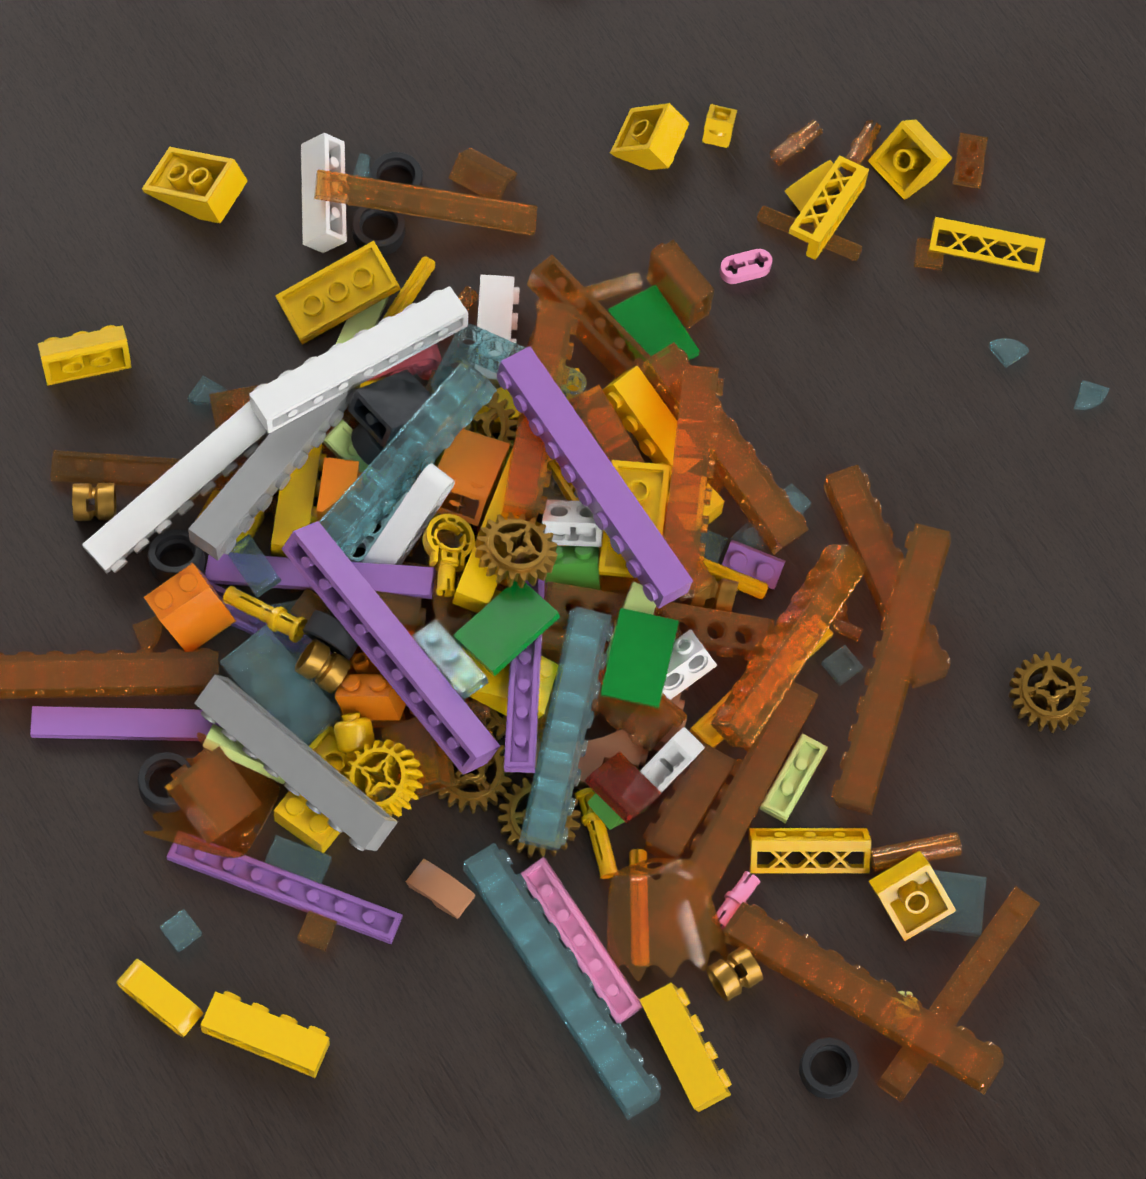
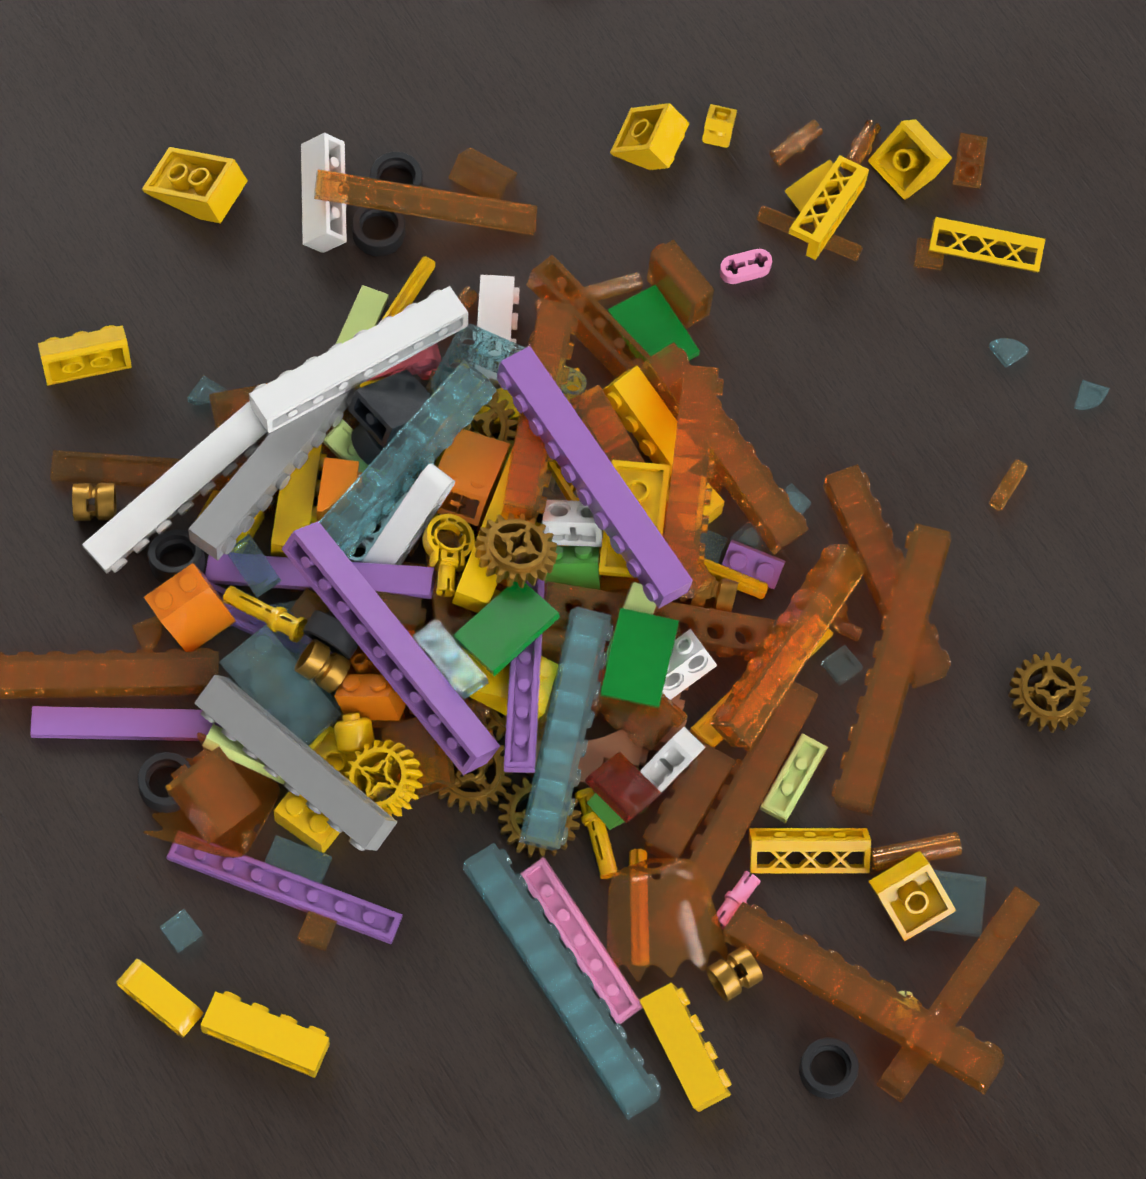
(338, 292): yellow tile -> none
(362, 166): clear light blue tile -> none
(441, 888): nougat slope -> none
(1008, 485): none -> clear orange axle

